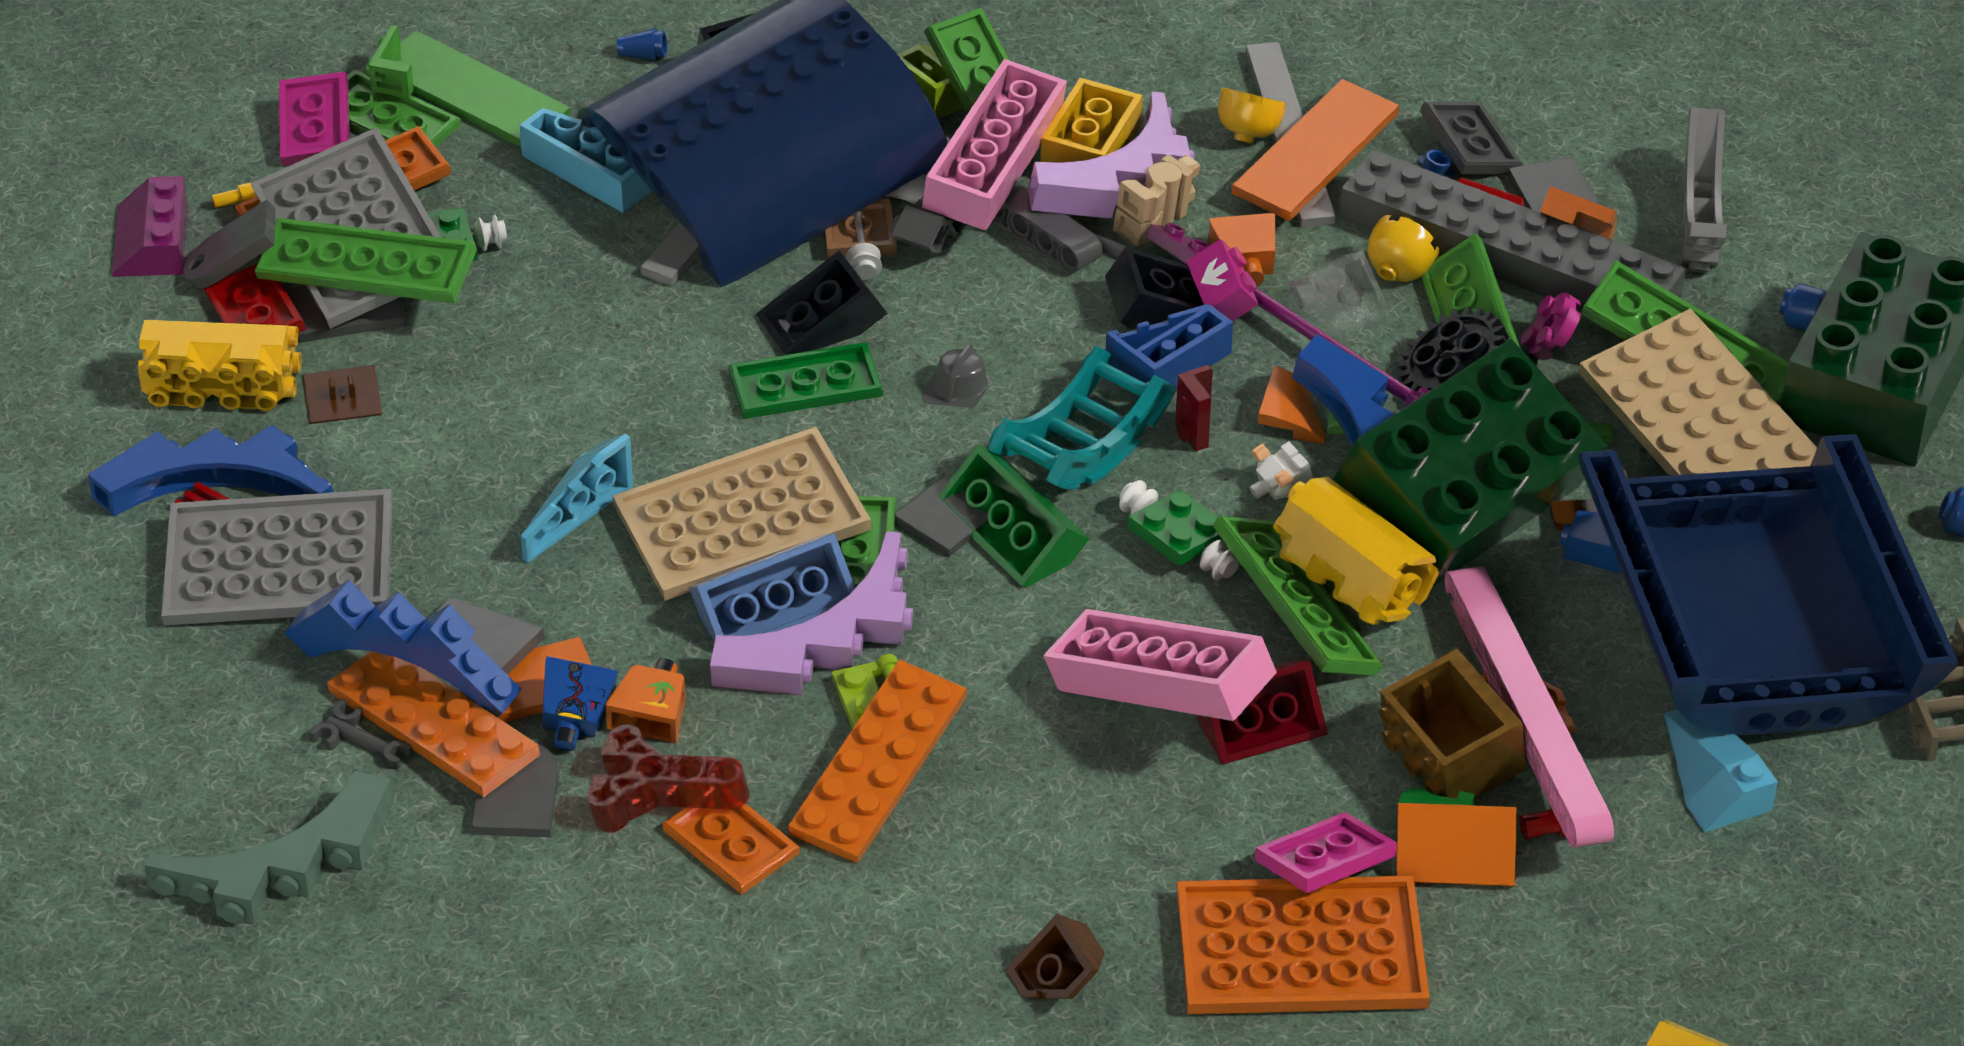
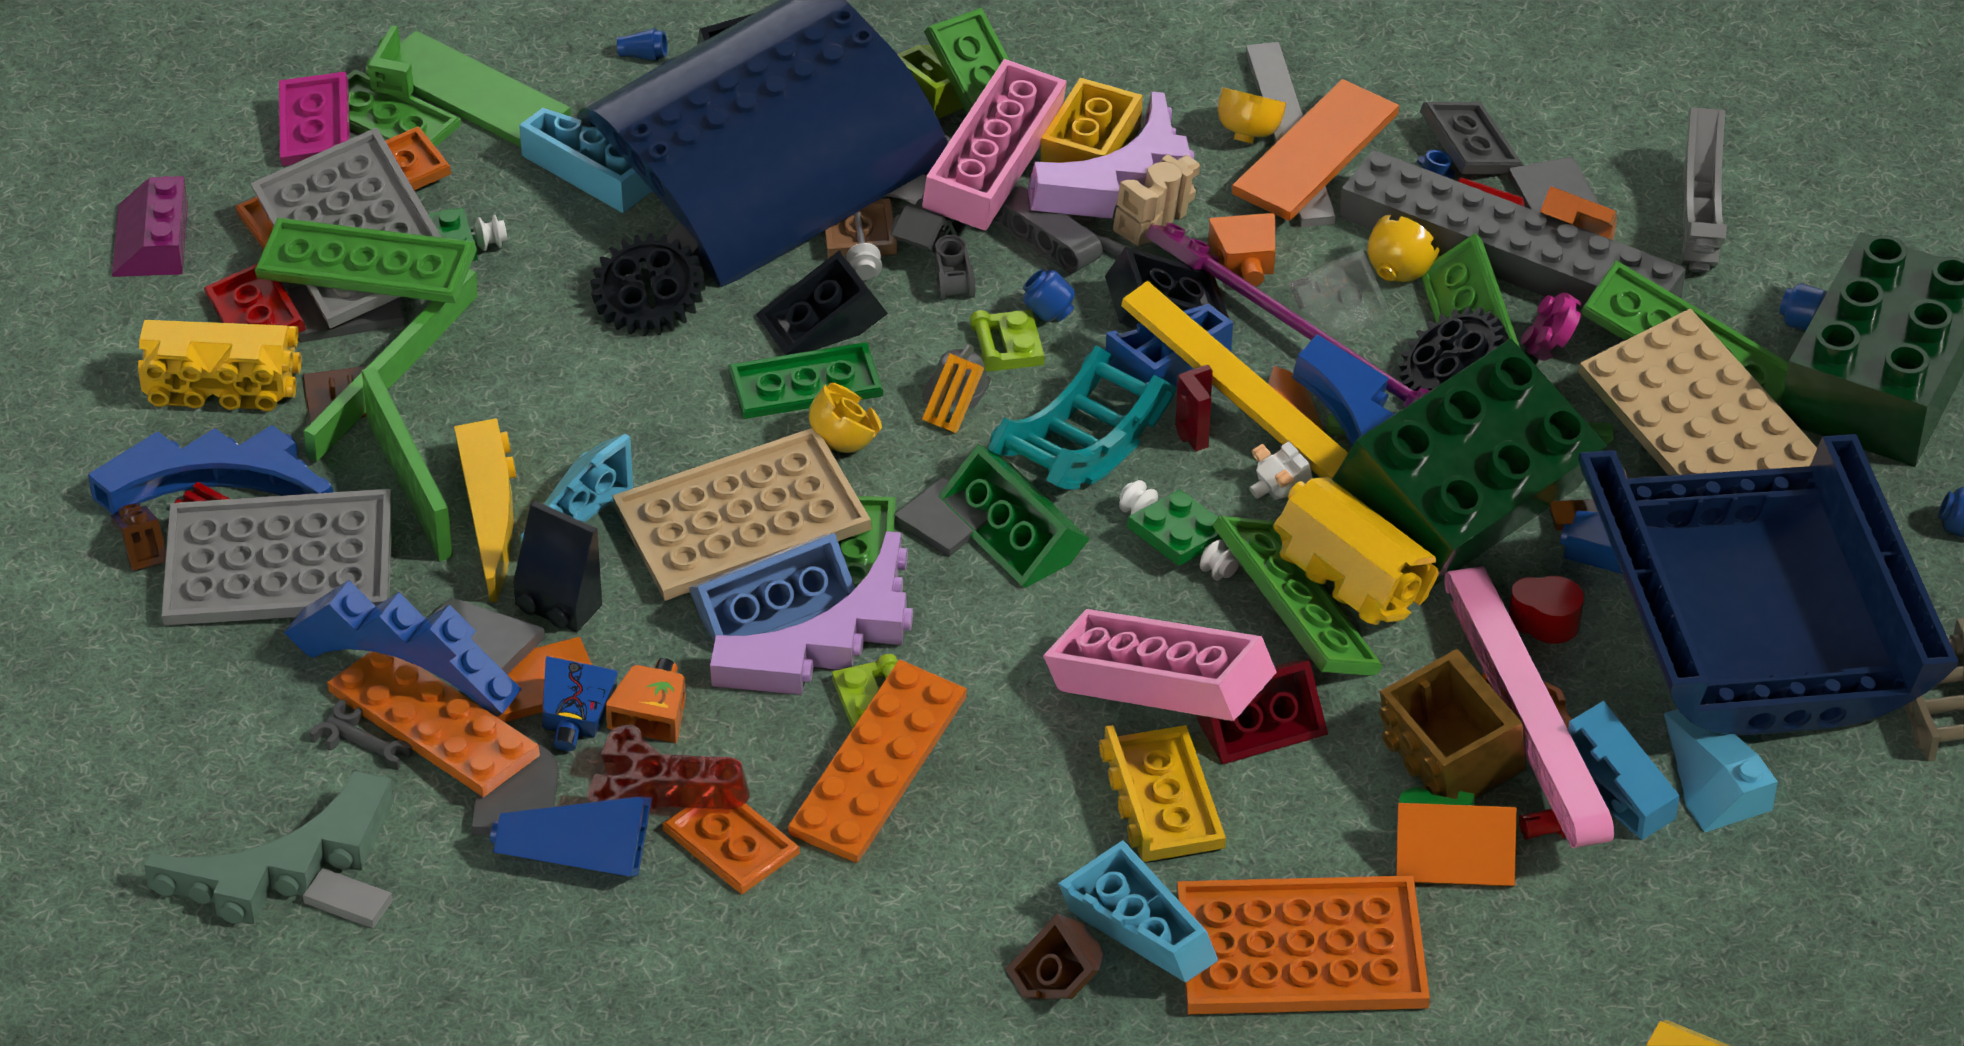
(140, 536): none -> reddish brown bracket
(232, 246): dark grey tile -> none
(241, 194): yellow bar -> none
(347, 898): none -> light grey tile
(390, 365): none -> bright green tile
(407, 464): none -> bright green tile
(489, 495): none -> yellow slope
(558, 568): none -> black slope
(585, 835): none -> blue slope
(615, 291): none -> black gear
(842, 420): none -> yellow cylinder
(941, 388): none -> light orange tile
(953, 267): none -> dark grey piece
(1018, 337): none -> lime plate
(1048, 295): none -> blue head
(1139, 911): none -> medium azure wedge
(1162, 793): none -> yellow bracket
(1222, 280): dark pink brick -> none
(1234, 379): none -> yellow tile
(1326, 852): dark pink plate -> none
(1547, 608): none -> red piece
(1623, 772): none -> dark azure wedge

